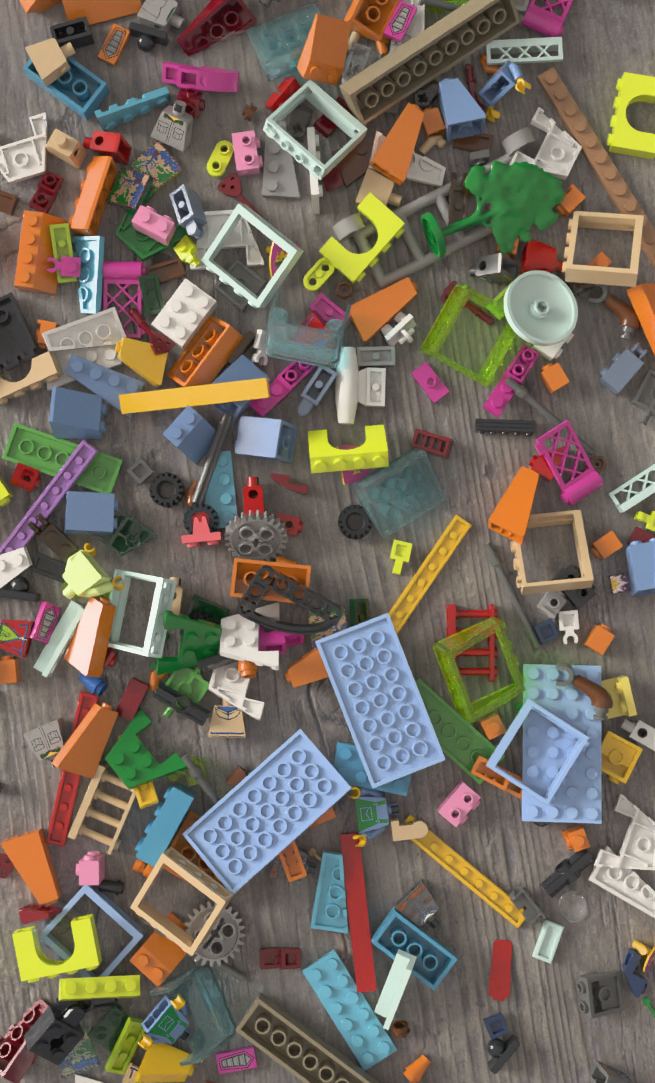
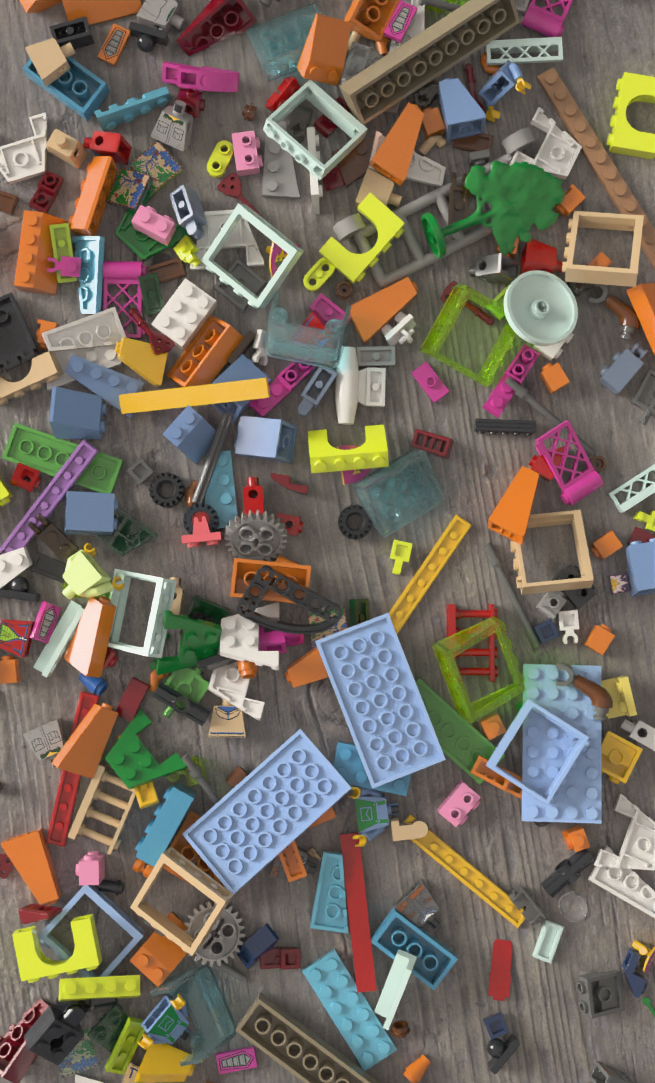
(257, 945): none -> dark blue slope

